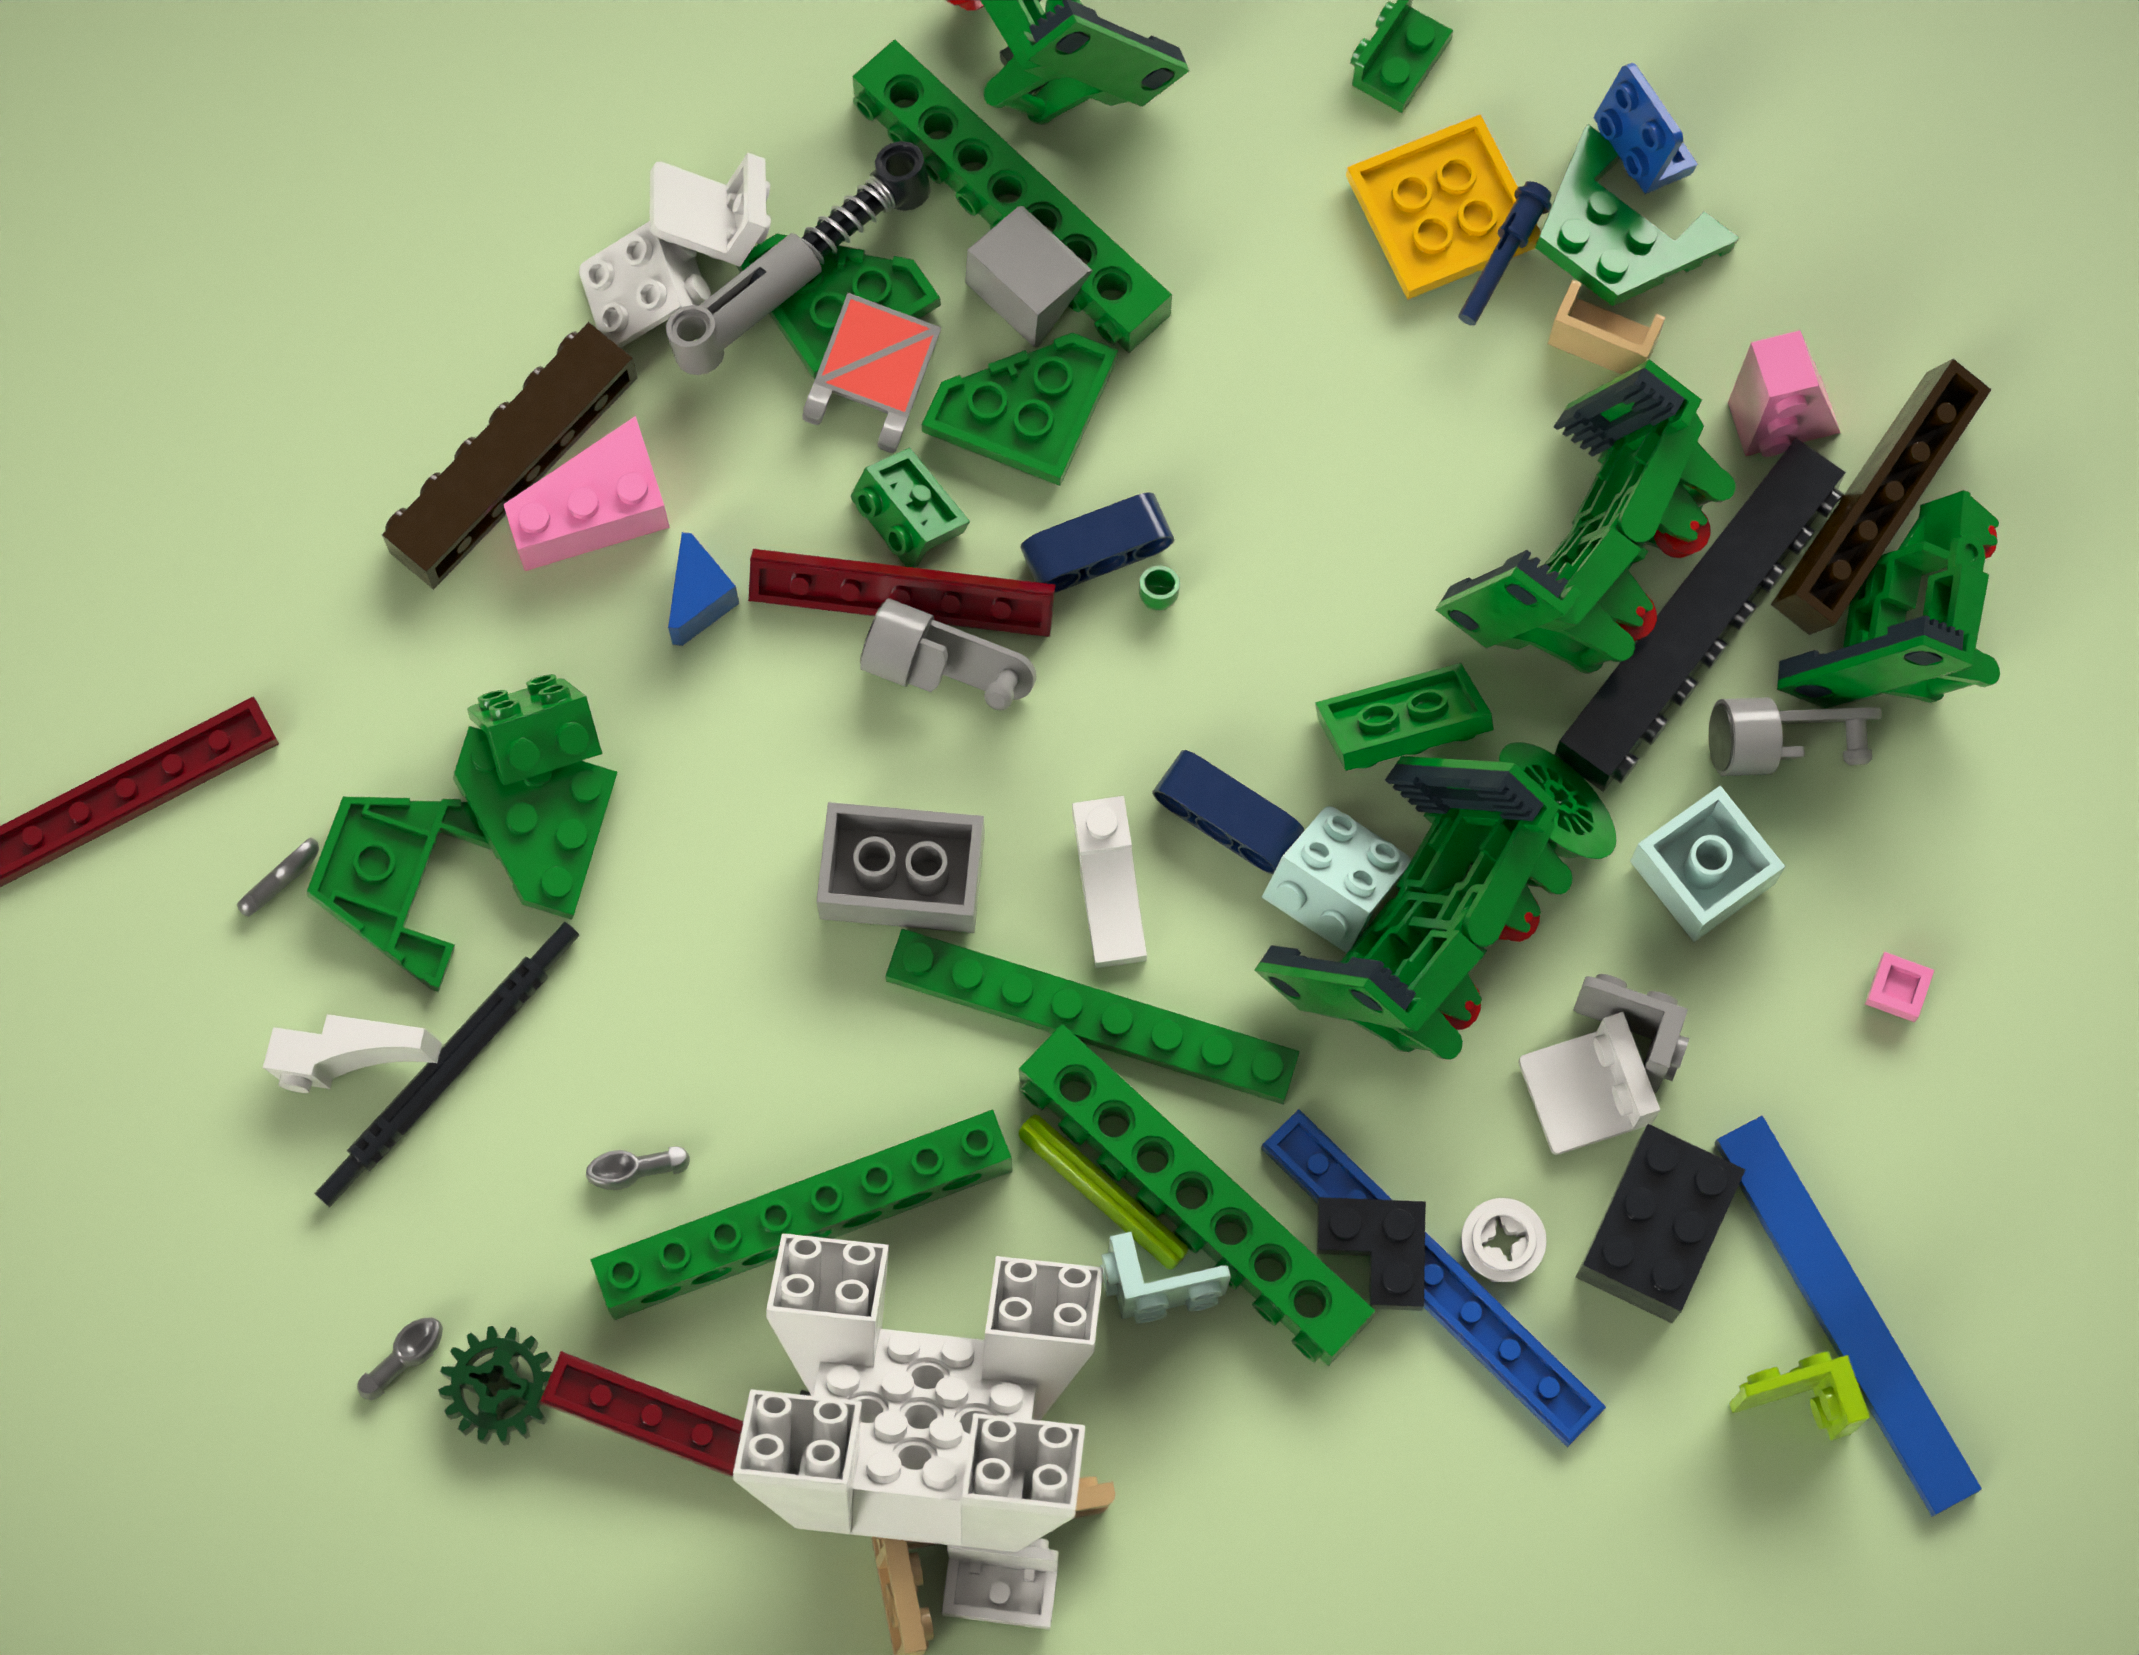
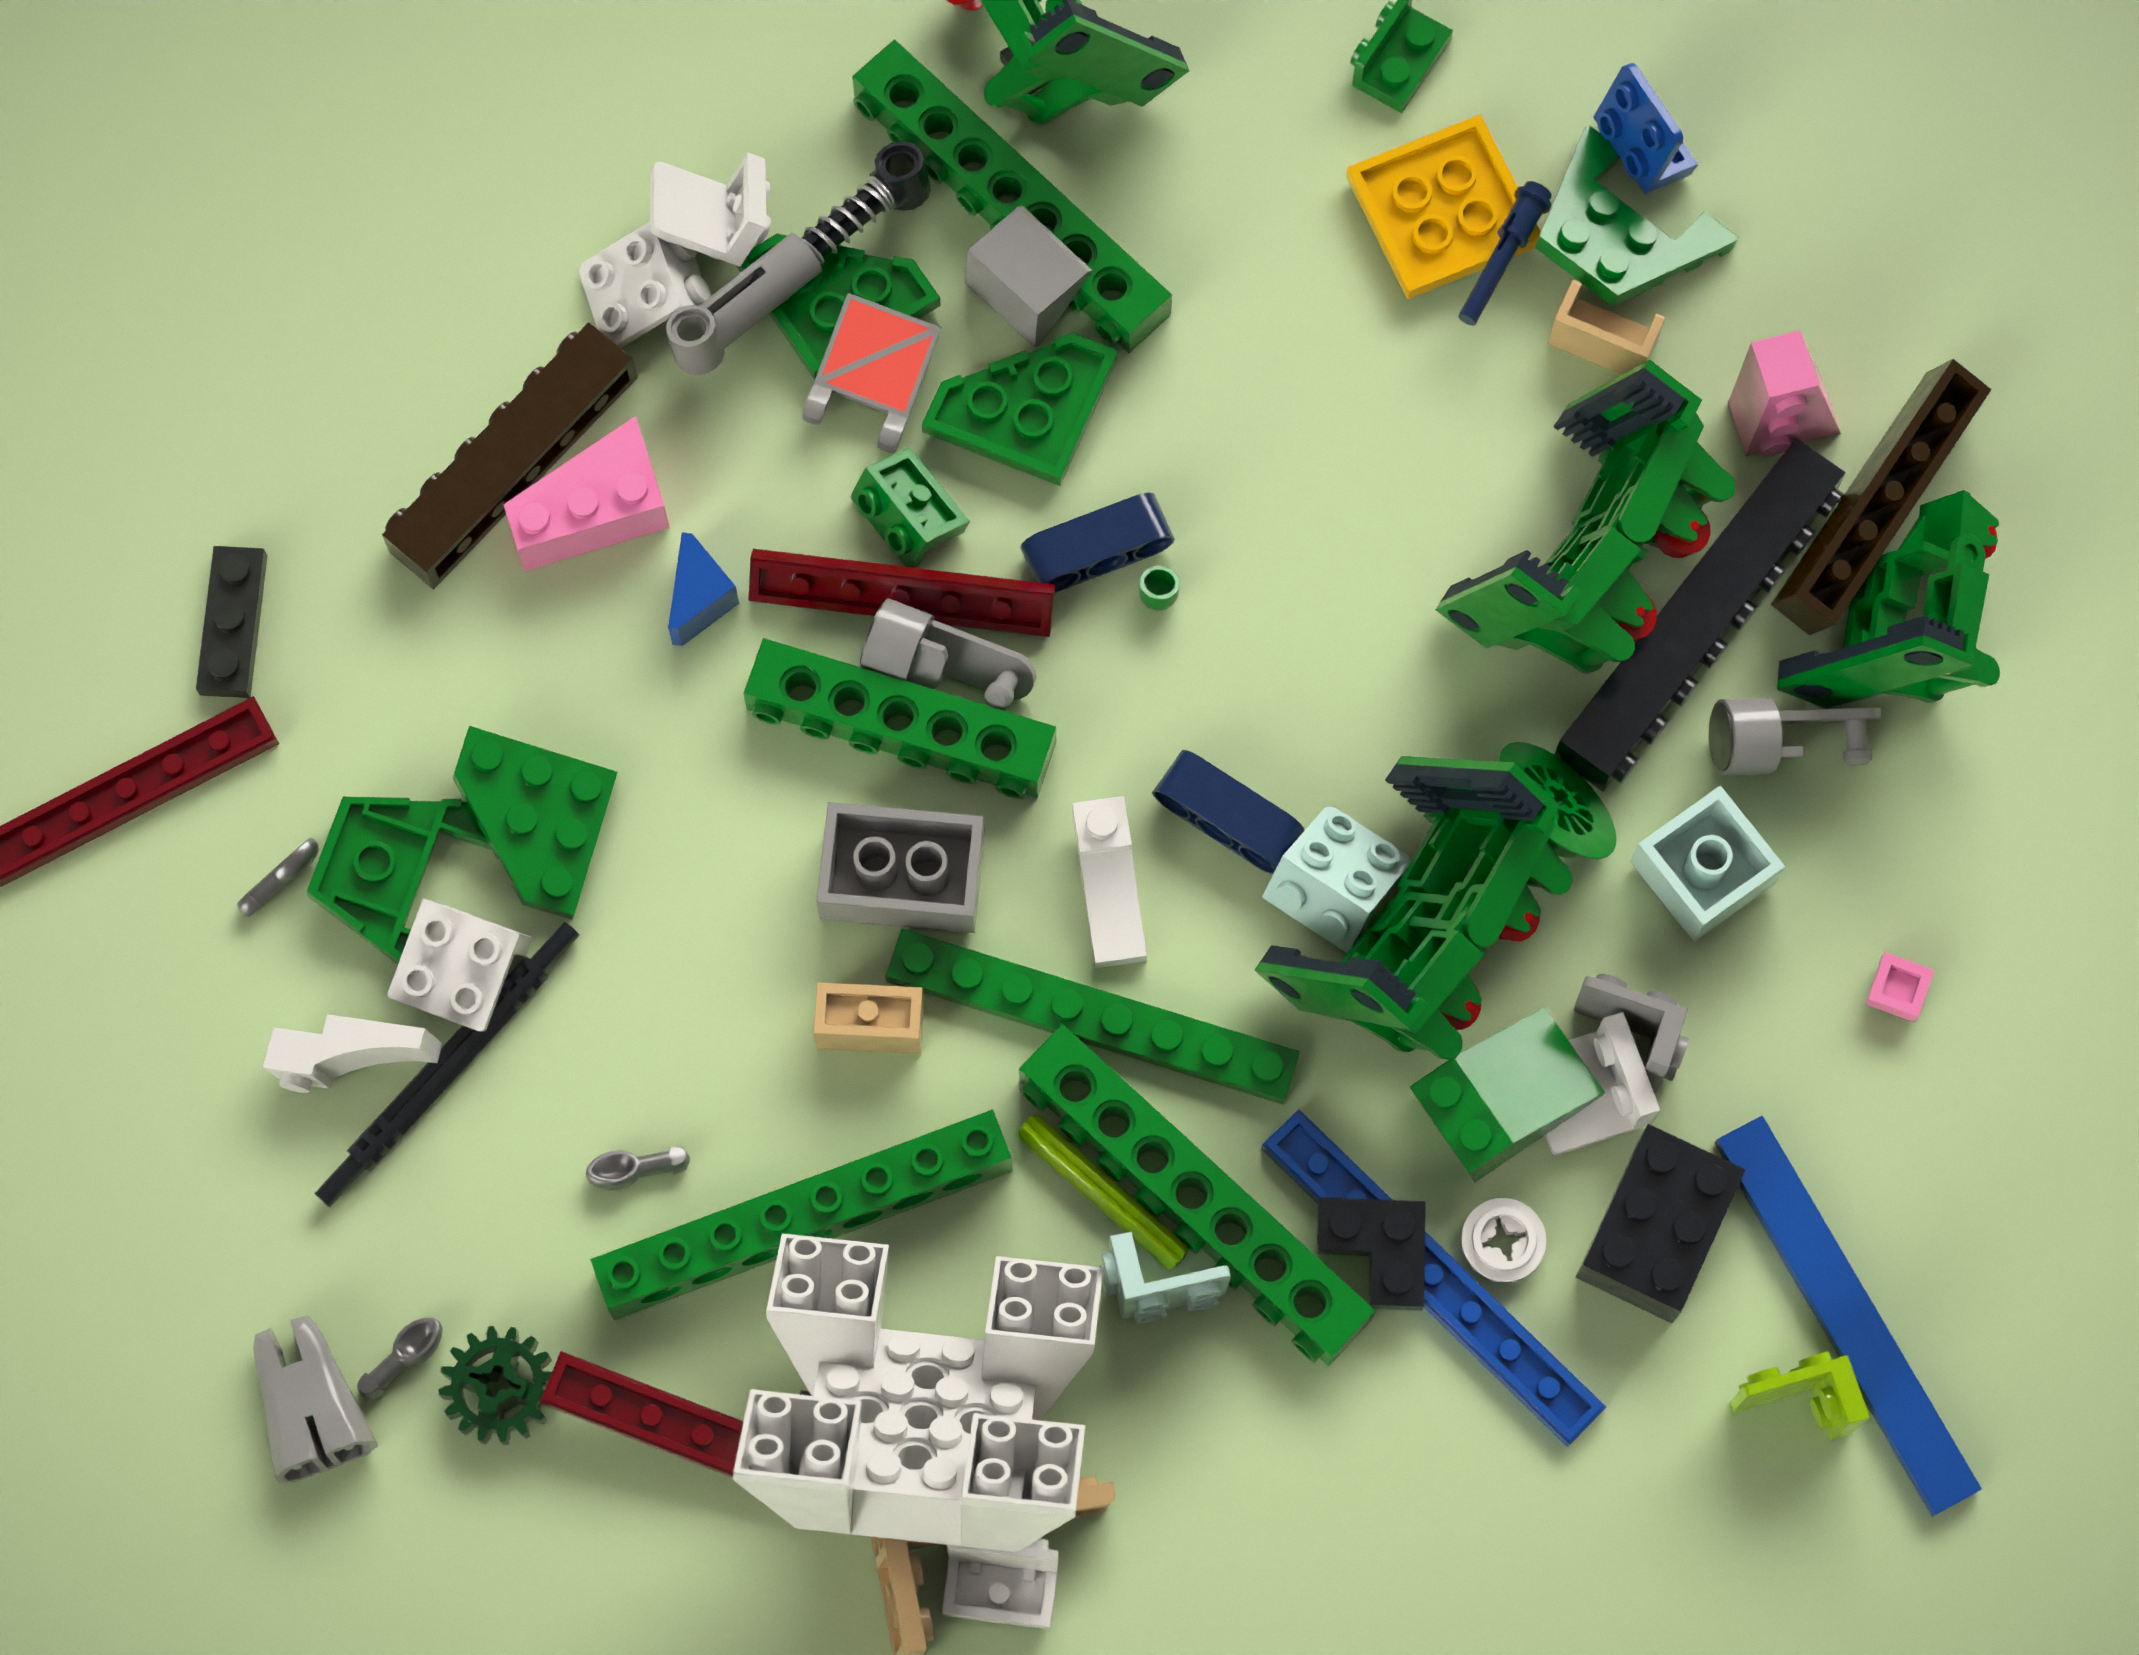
(231, 622): none -> pearl dark grey plate
(308, 1406): none -> light grey piece
(455, 964): none -> white bracket
(536, 727): green bracket -> none
(784, 667): none -> green brick
(869, 1018): none -> tan panel
(1404, 716): green plate -> none
(1506, 1092): none -> slope

